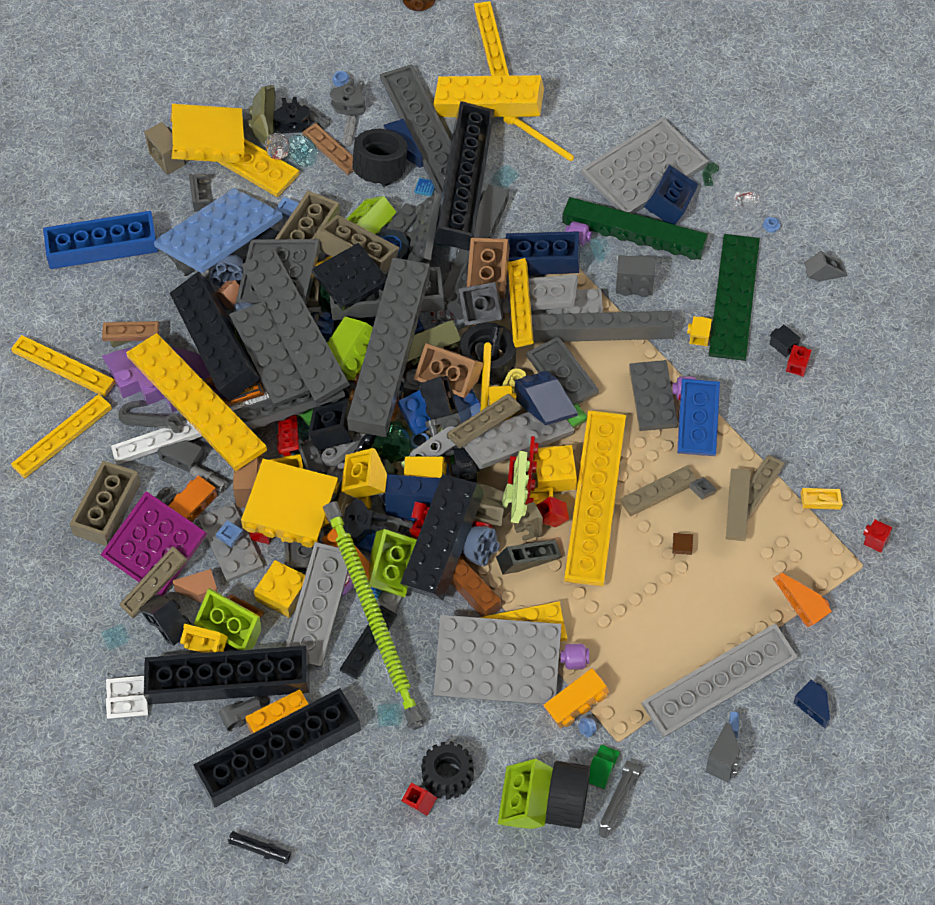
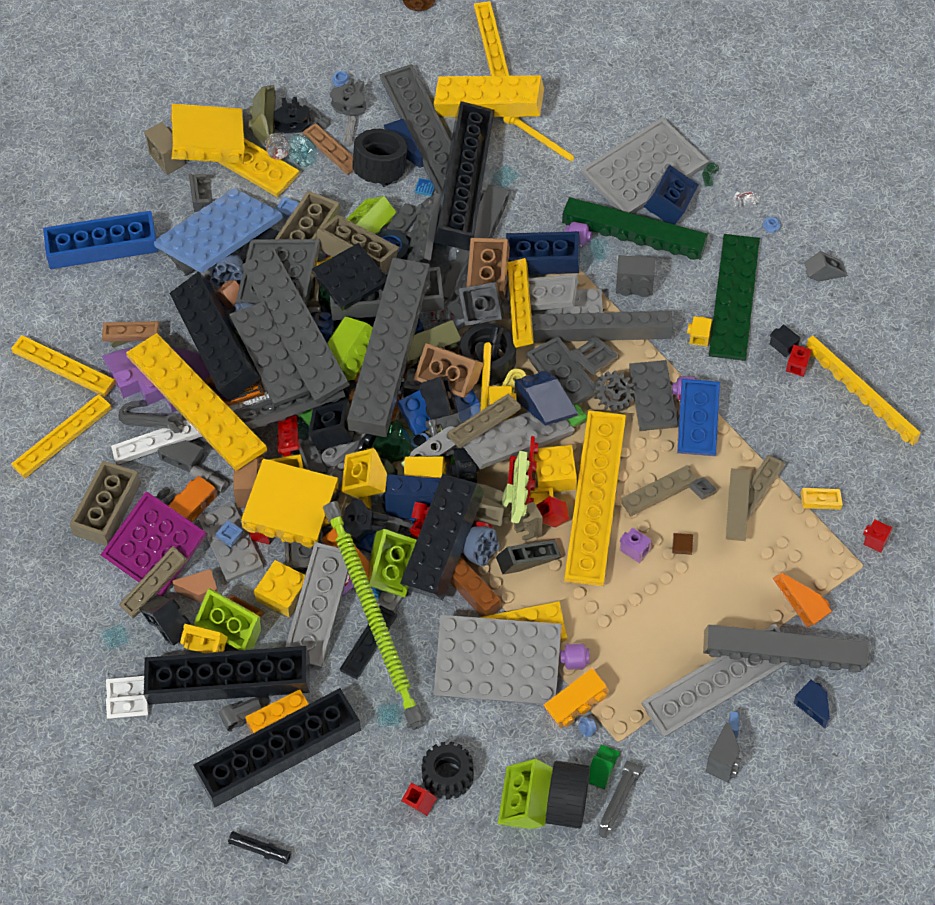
(596, 359): none -> dark grey plate
(620, 387): none -> dark grey gear
(635, 545): none -> medium lavender brick
(785, 647): none -> dark grey brick
(866, 394): none -> yellow plate

